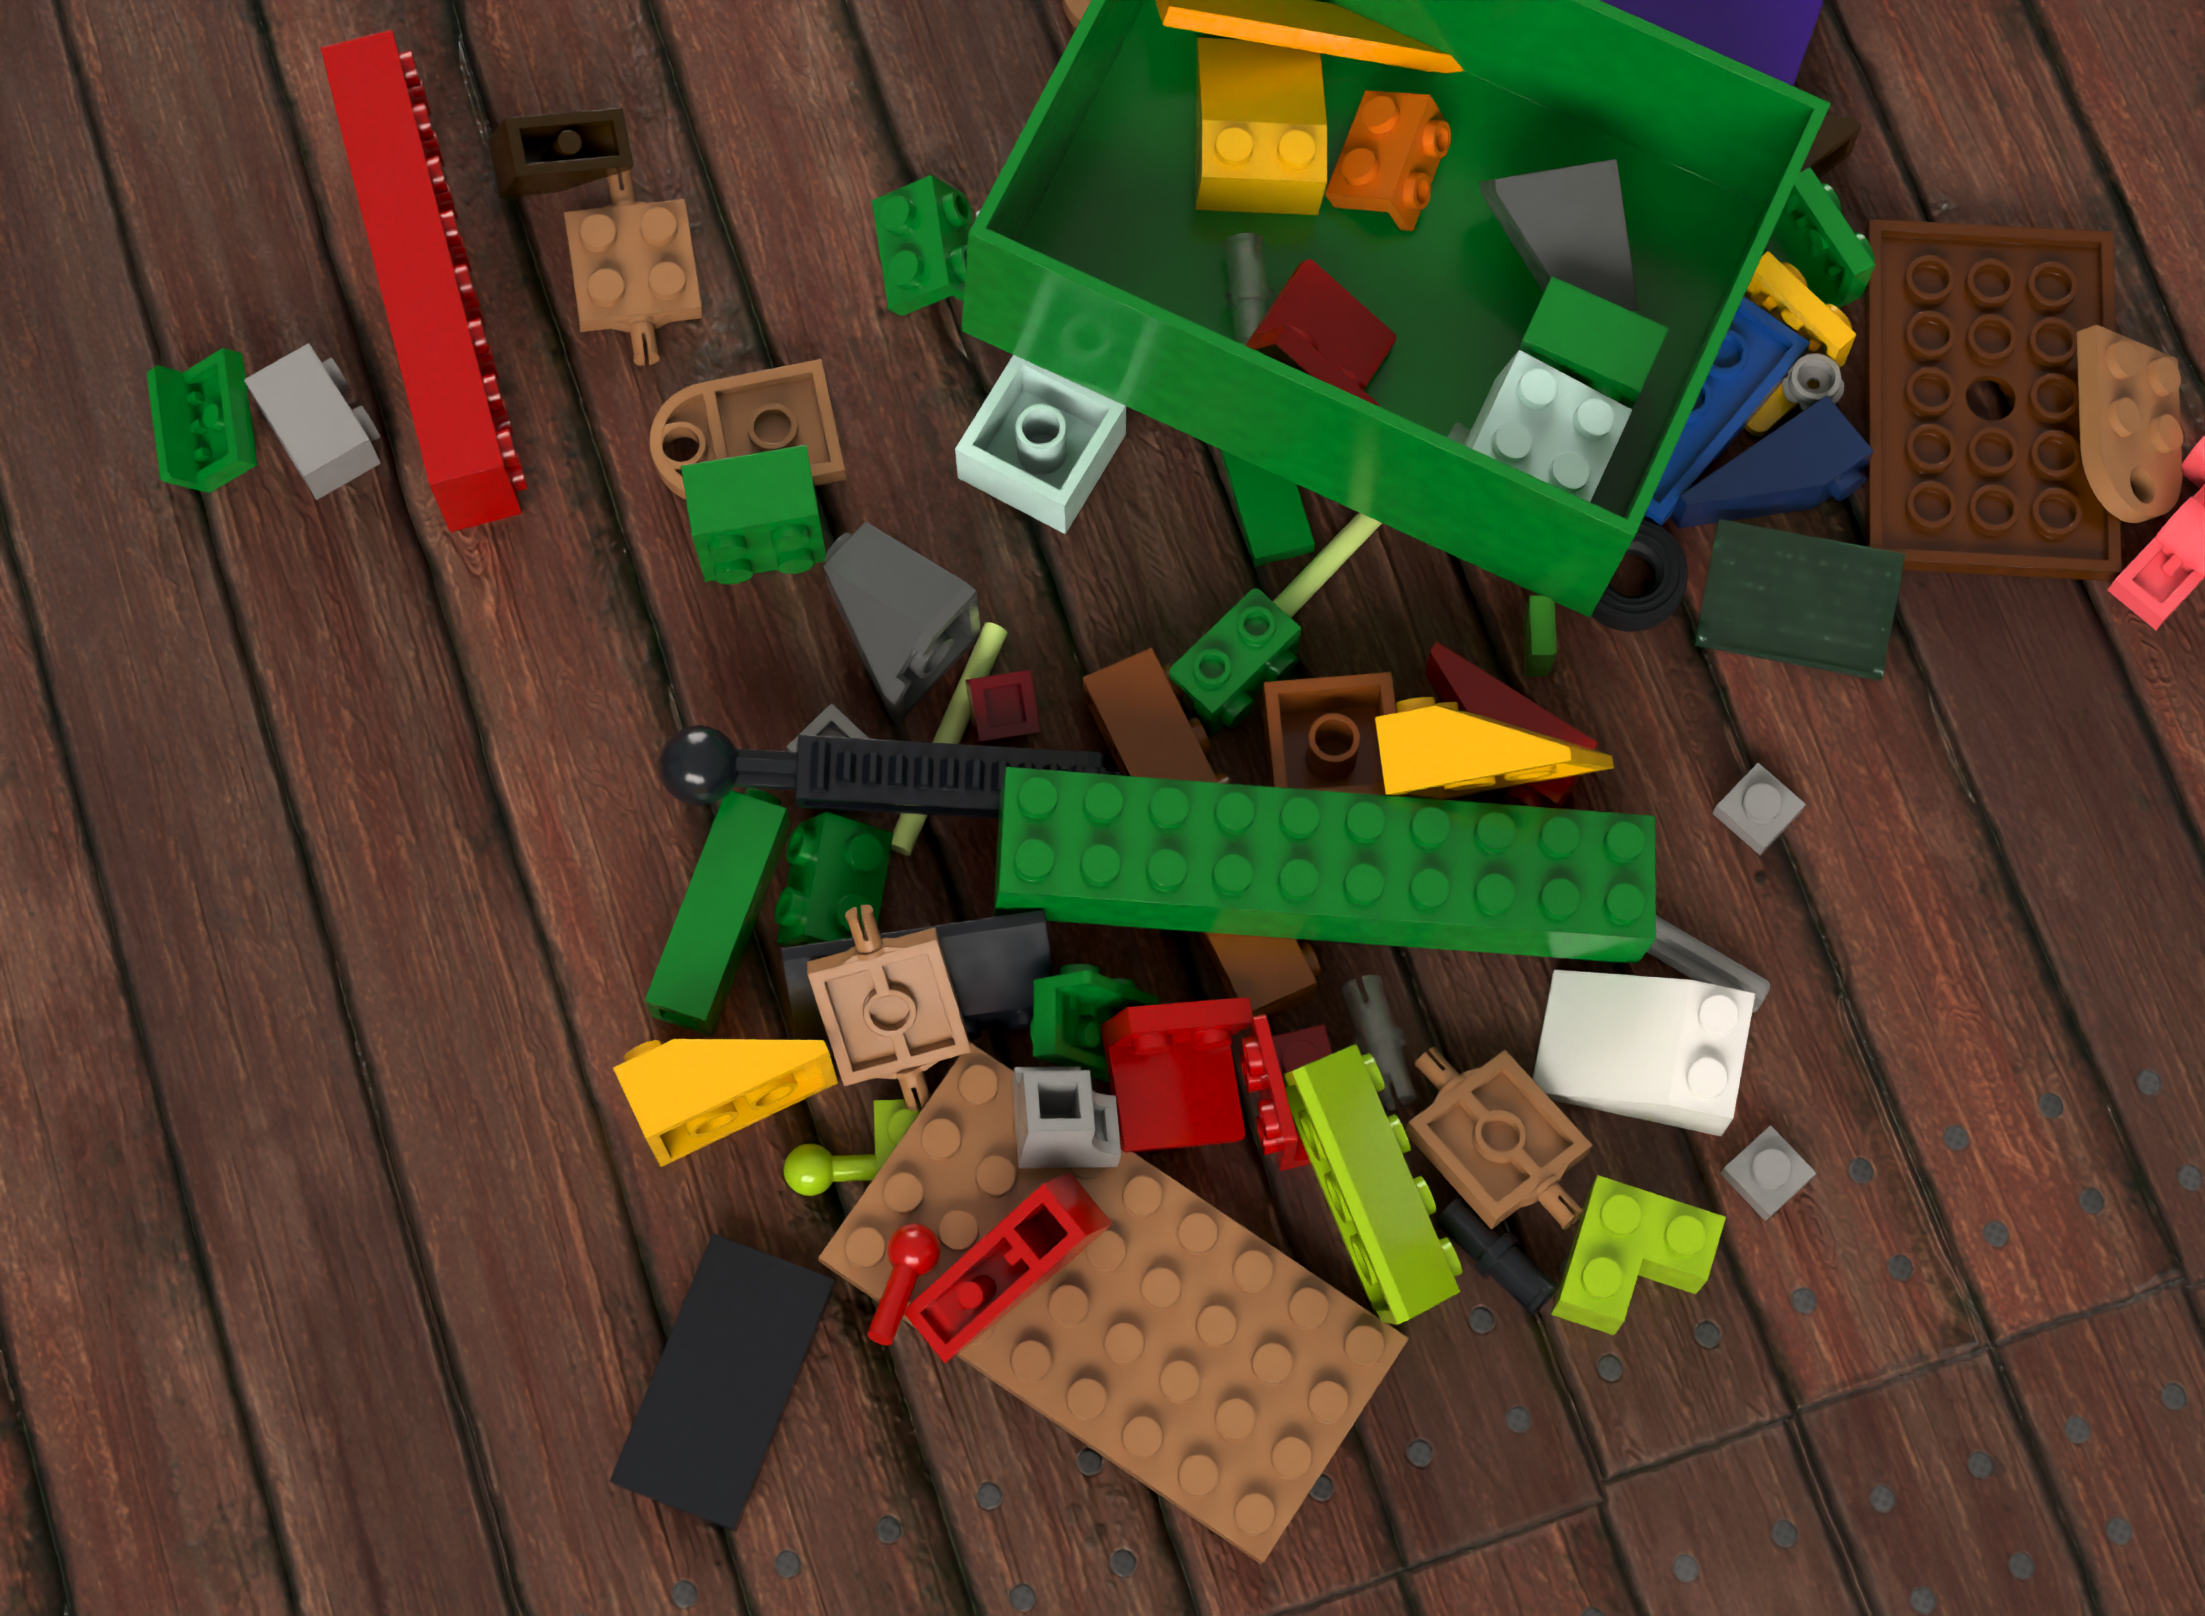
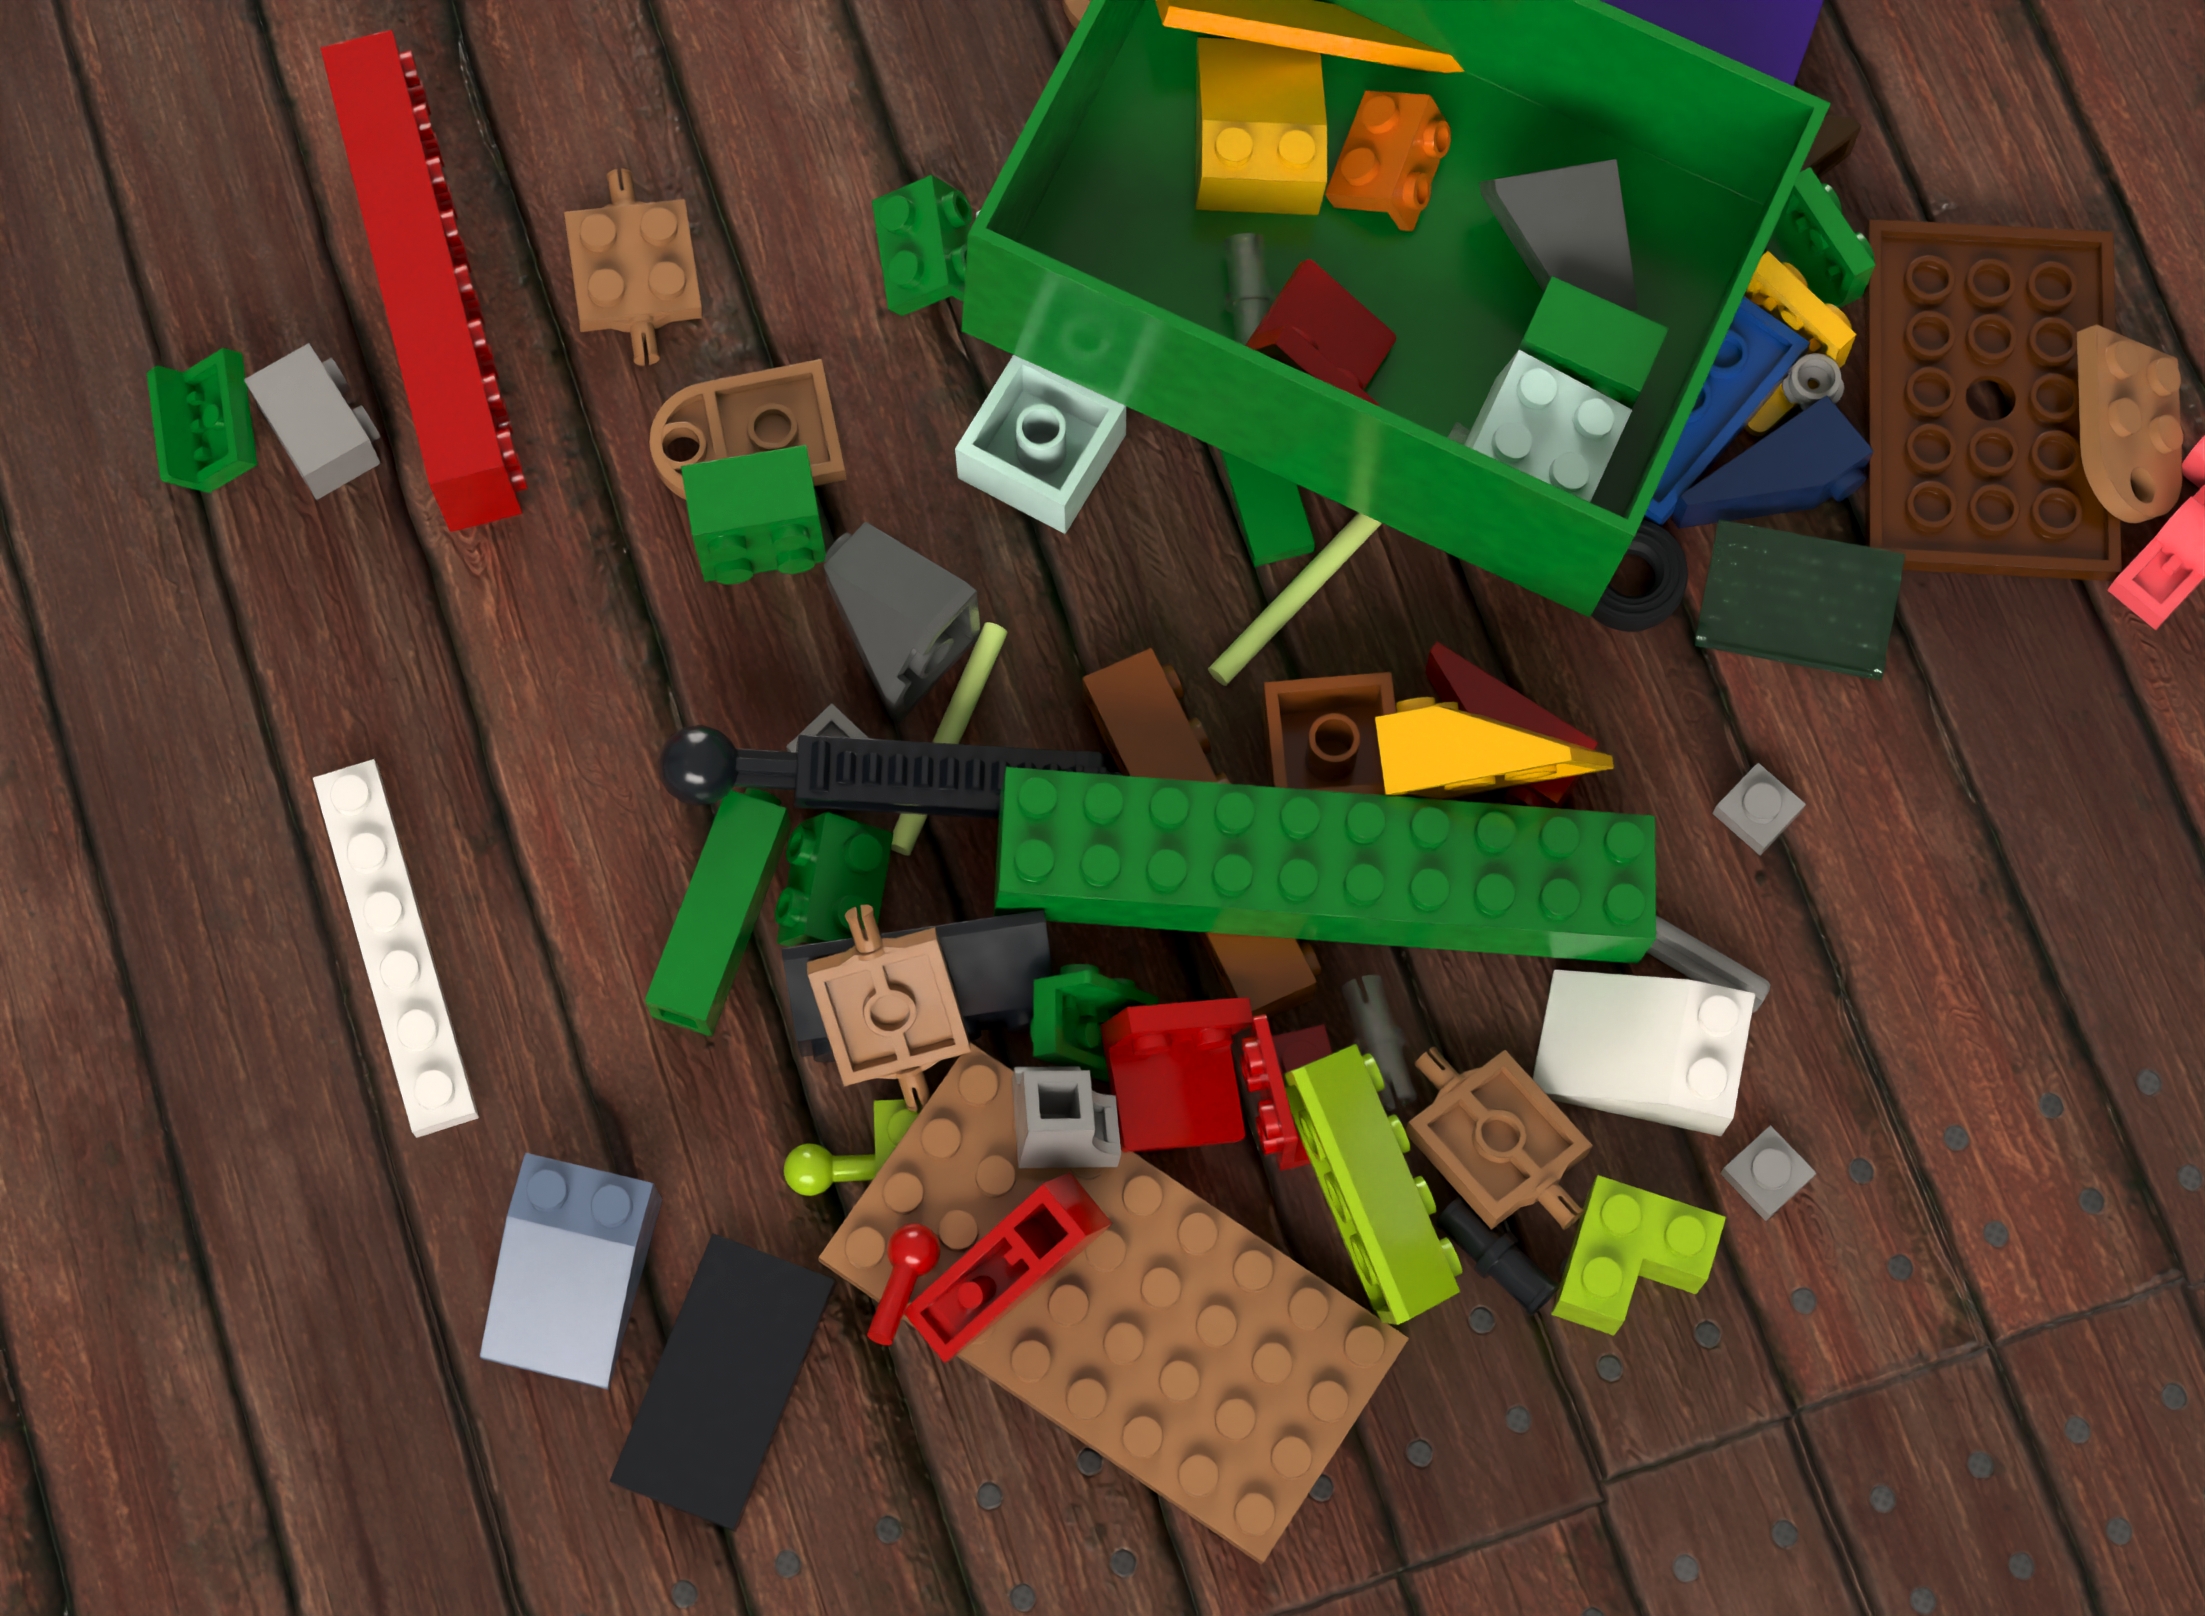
(395, 949): none -> white plate
(558, 151): dark brown slope -> none
(569, 1270): none -> slope
(710, 1088): yellow slope -> none
(1003, 705): dark red plate -> none
(1235, 658): green bracket -> none
(1539, 635): bright green tile -> none

